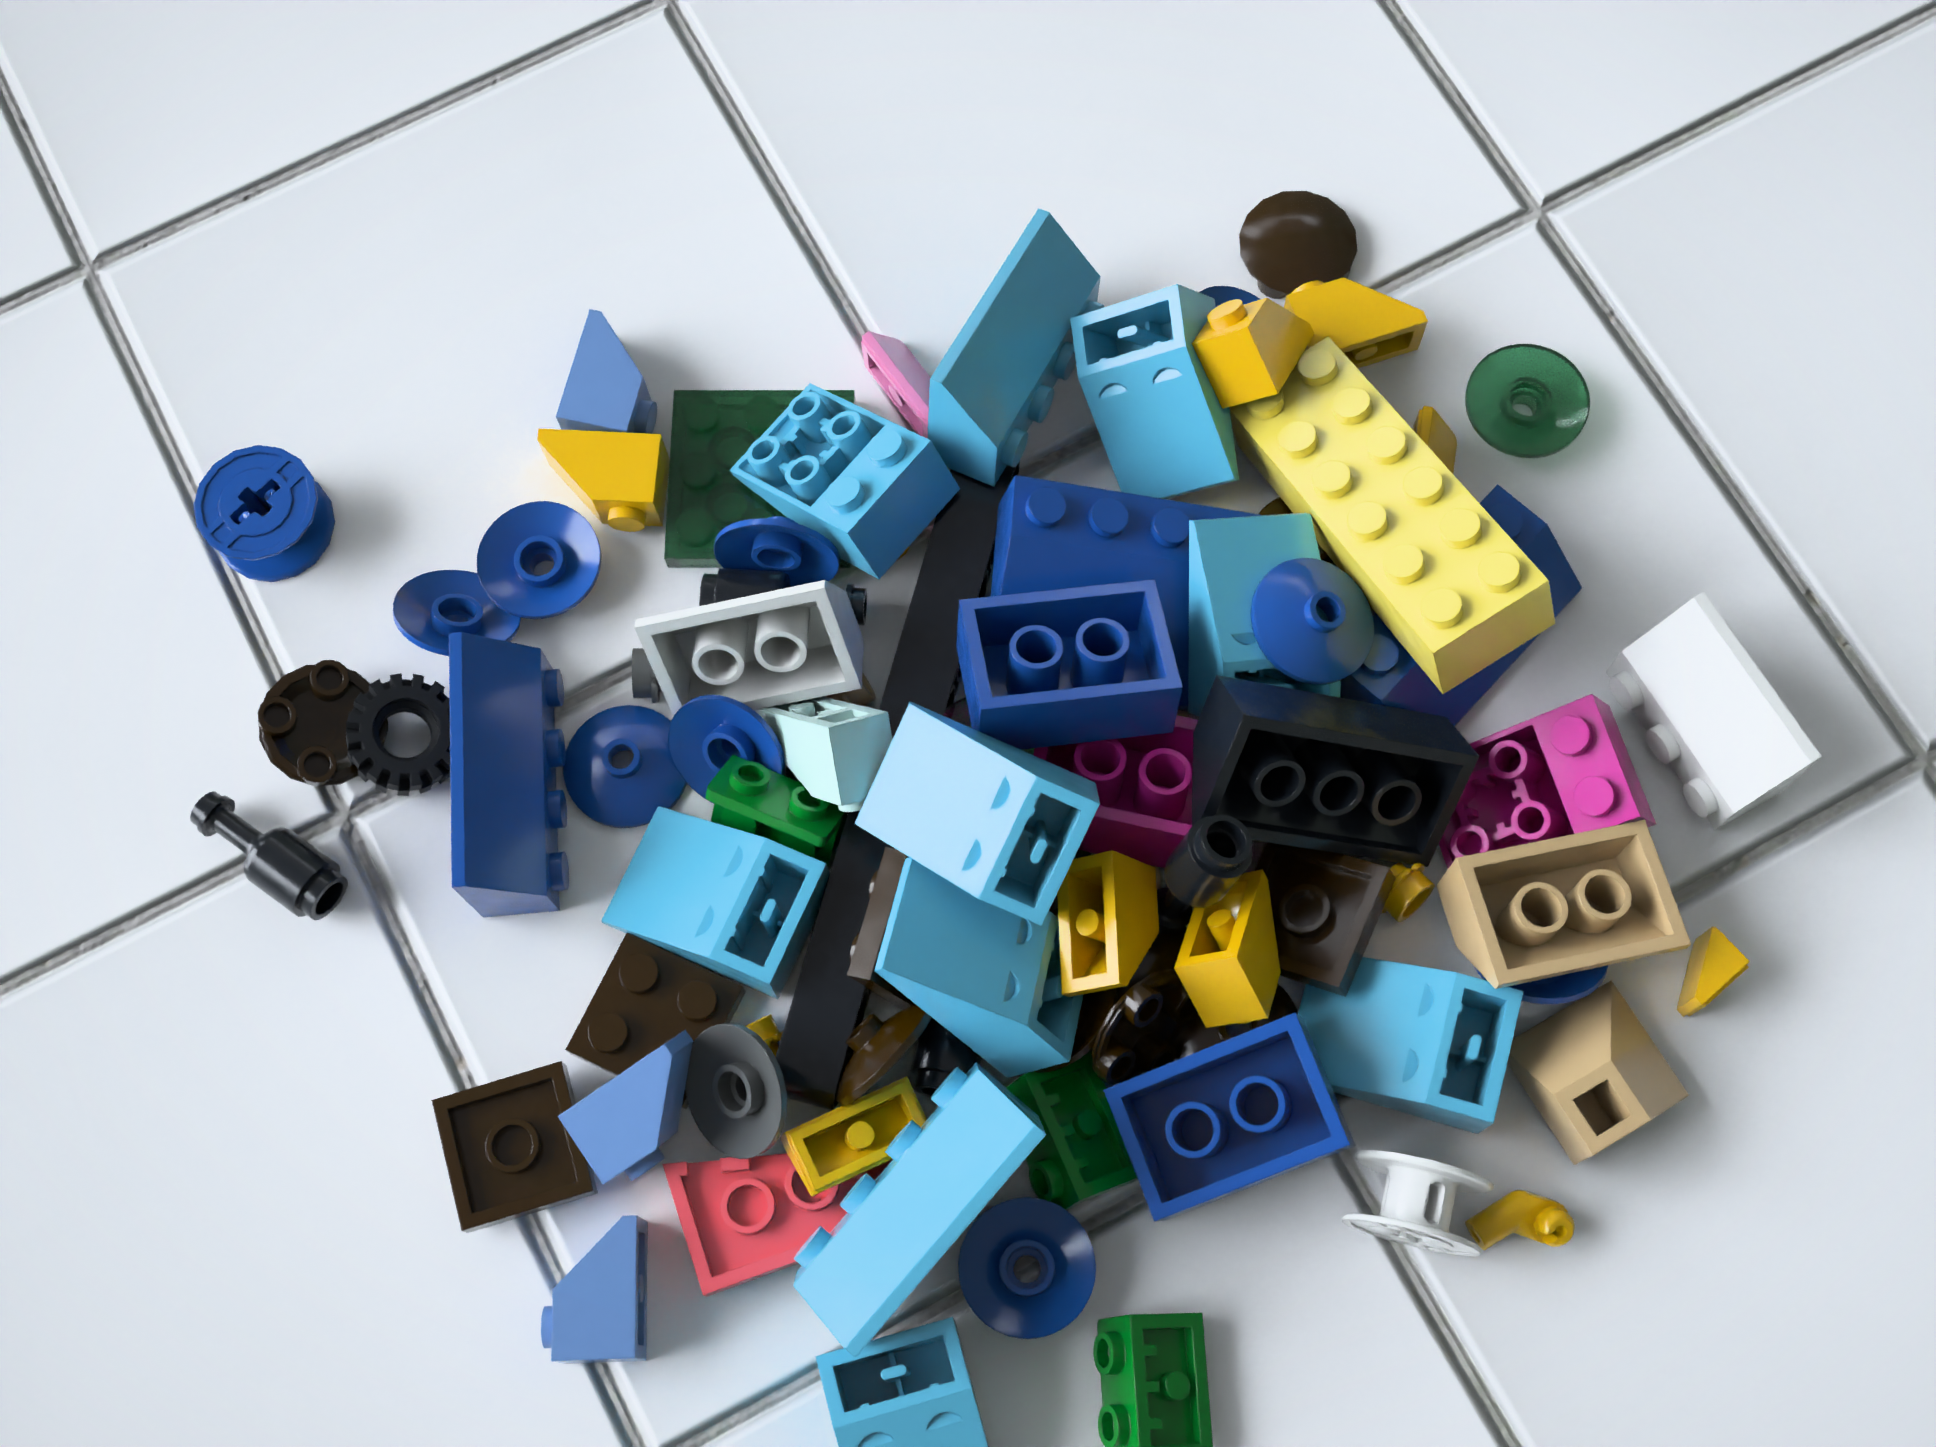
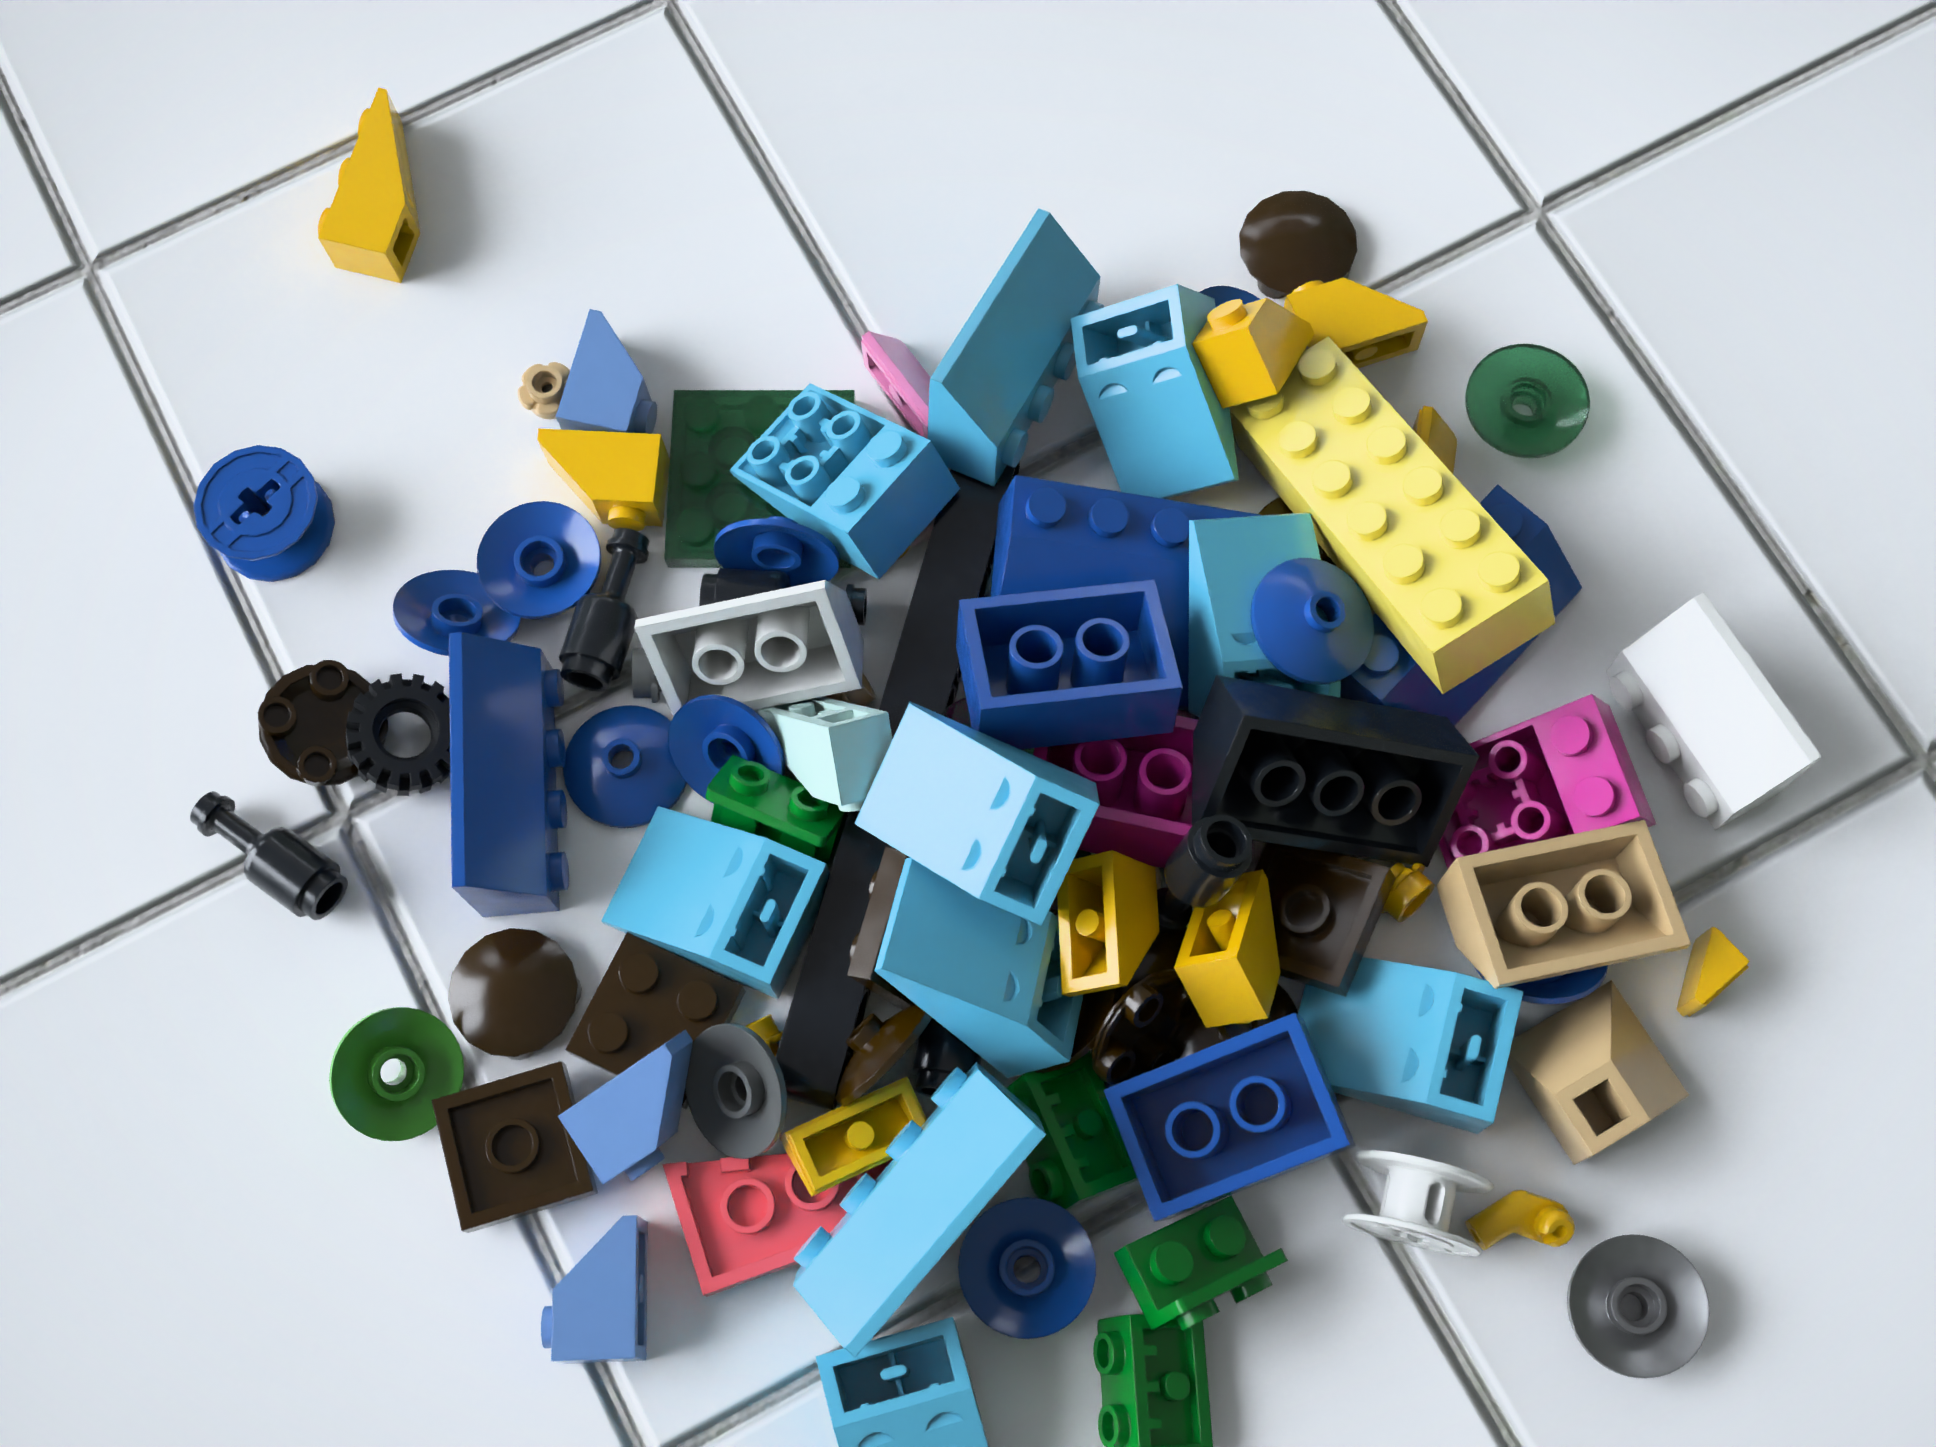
(374, 209): none -> yellow slope
(429, 1070): none -> bright green dish
(513, 993): none -> dark brown dish
(531, 394): none -> tan plate
(603, 620): none -> black piece
(1193, 1262): none -> green bracket
(1671, 1299): none -> flat silver dish

